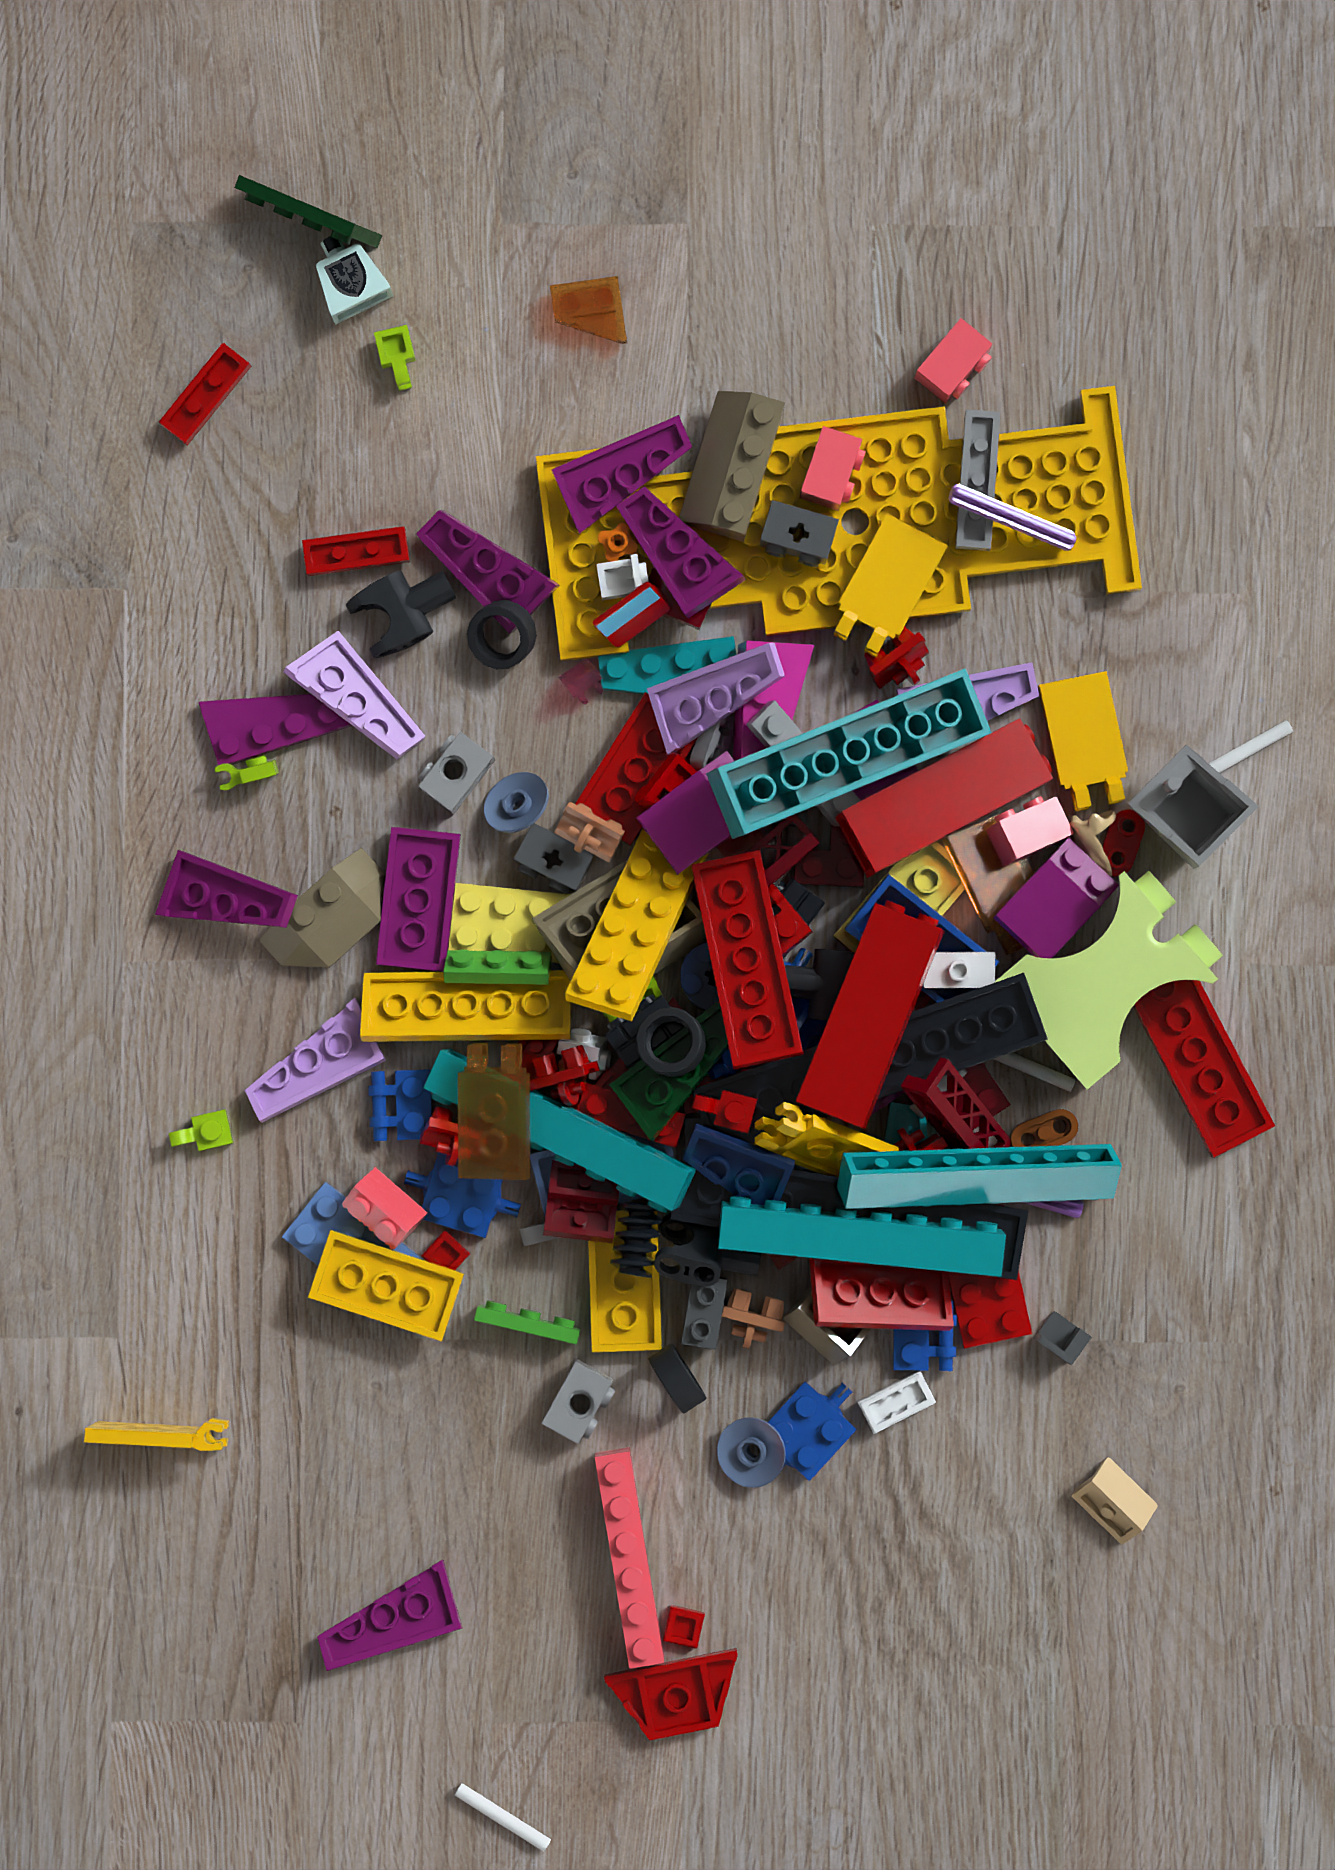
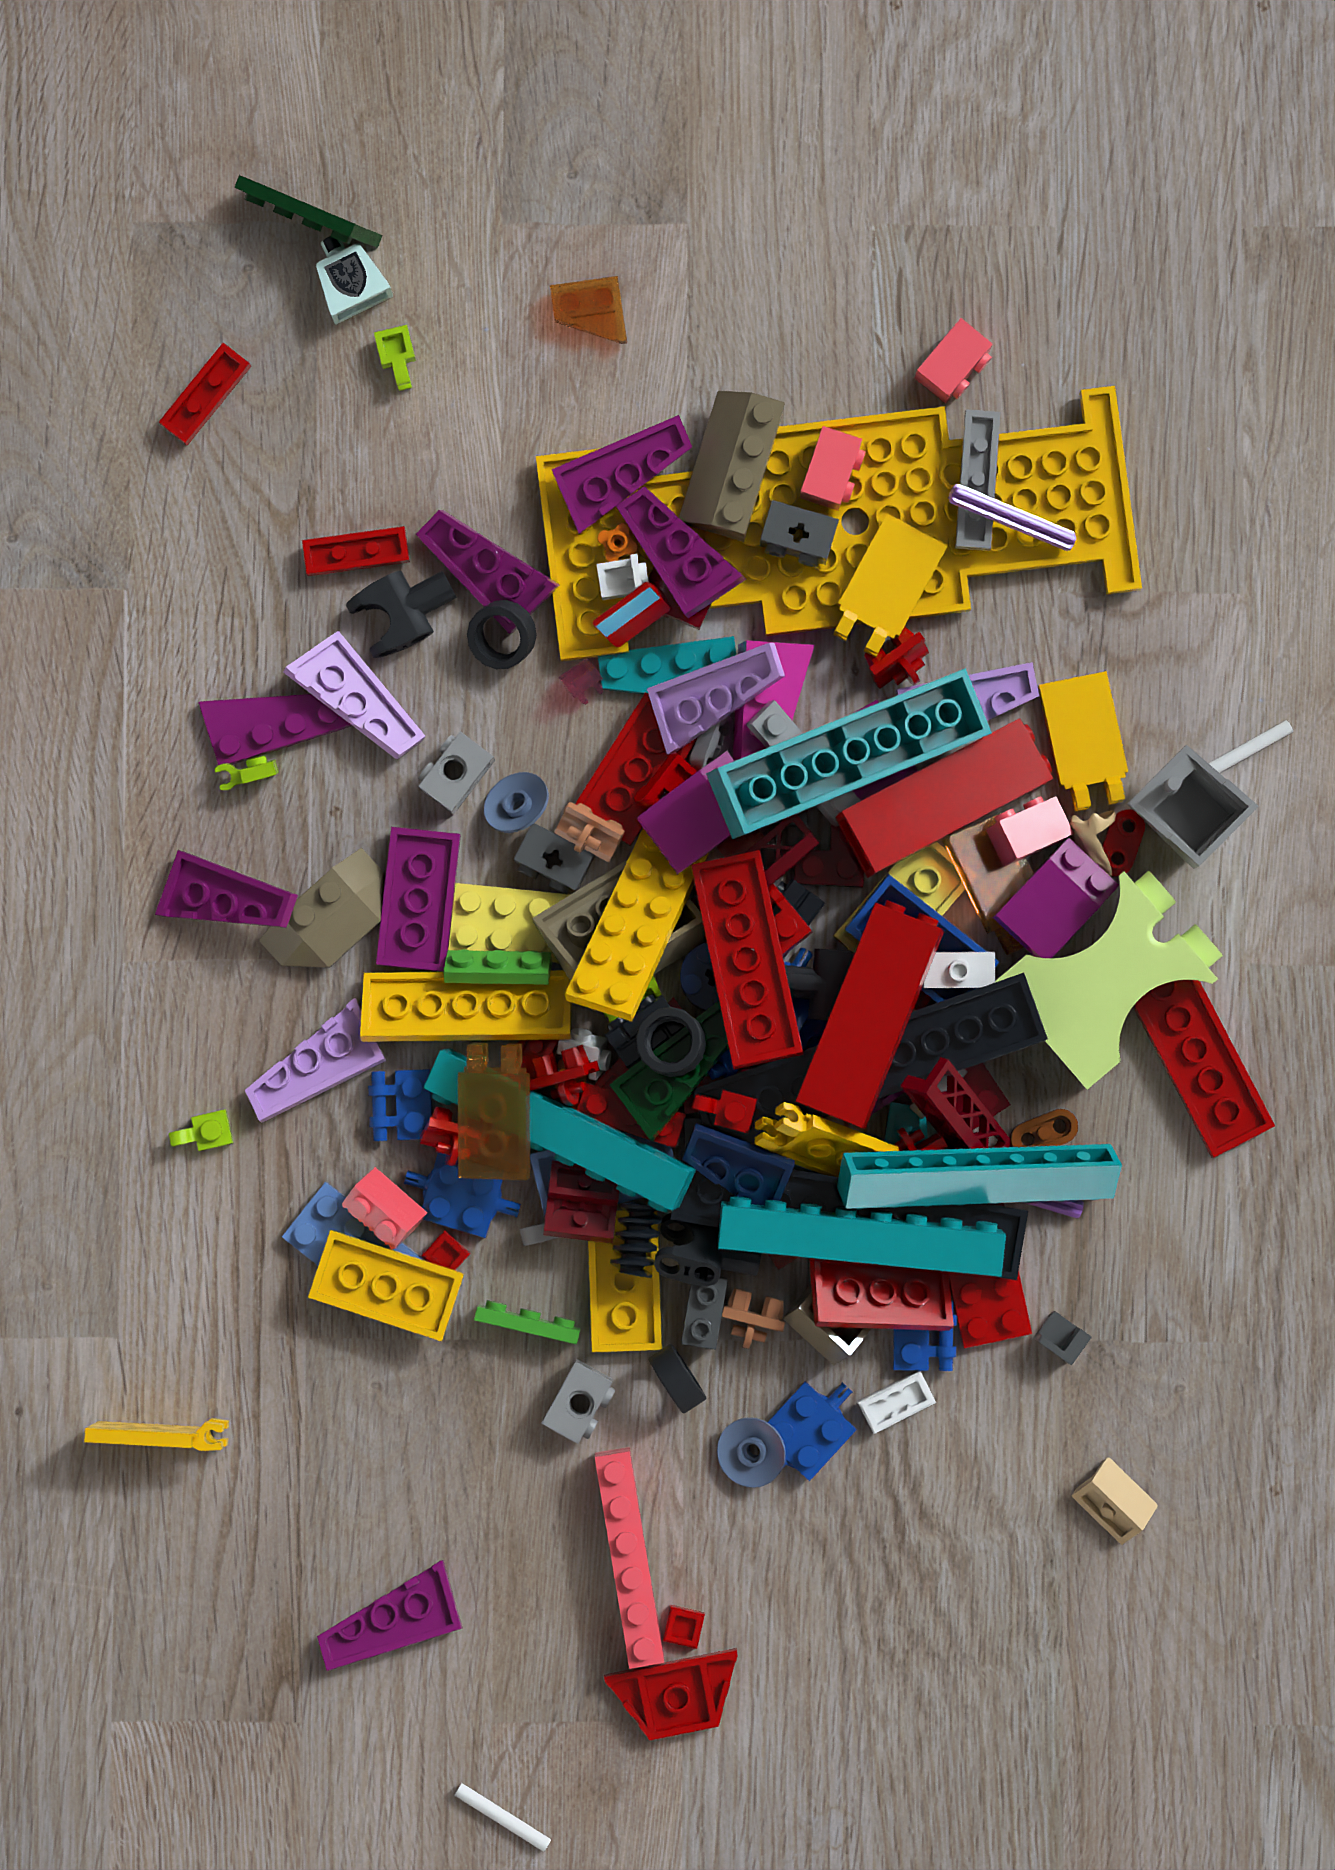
(1037, 1070): white bar -> none

